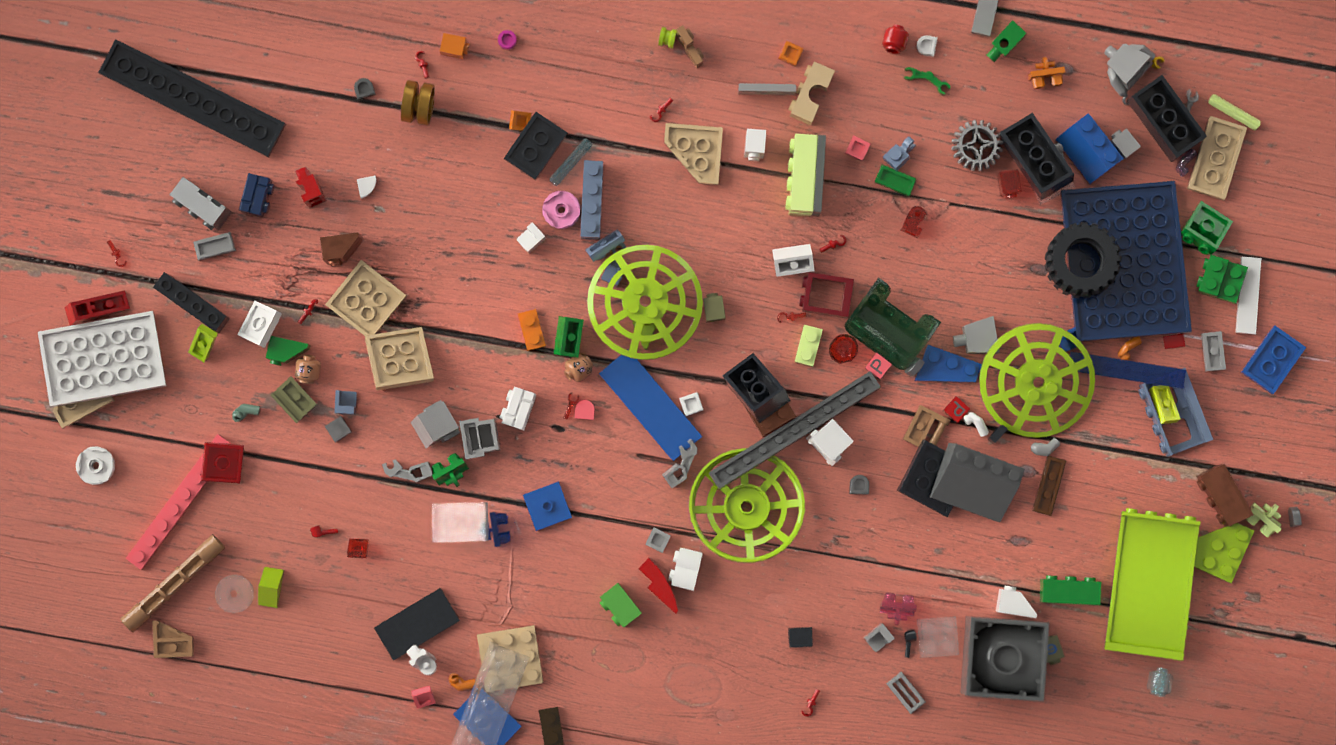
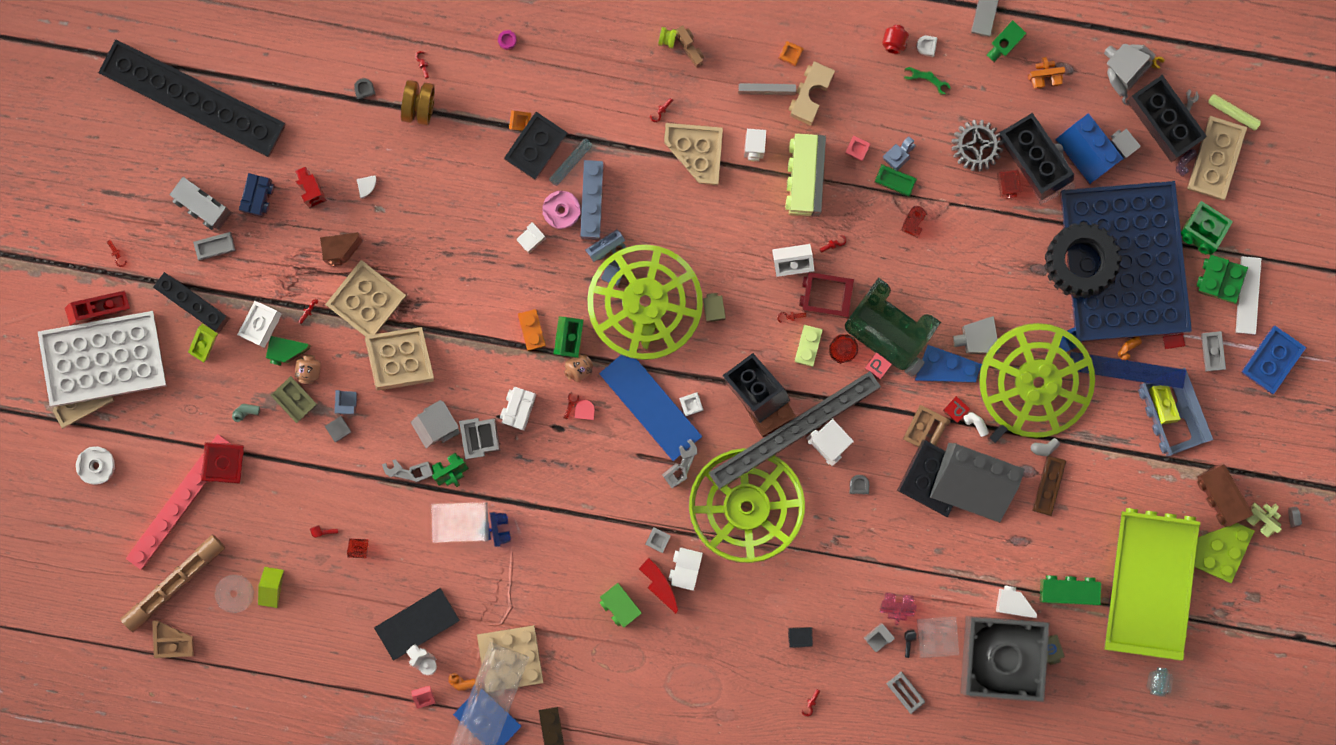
(454, 46): orange brick -> none
(547, 506): blue plate -> none

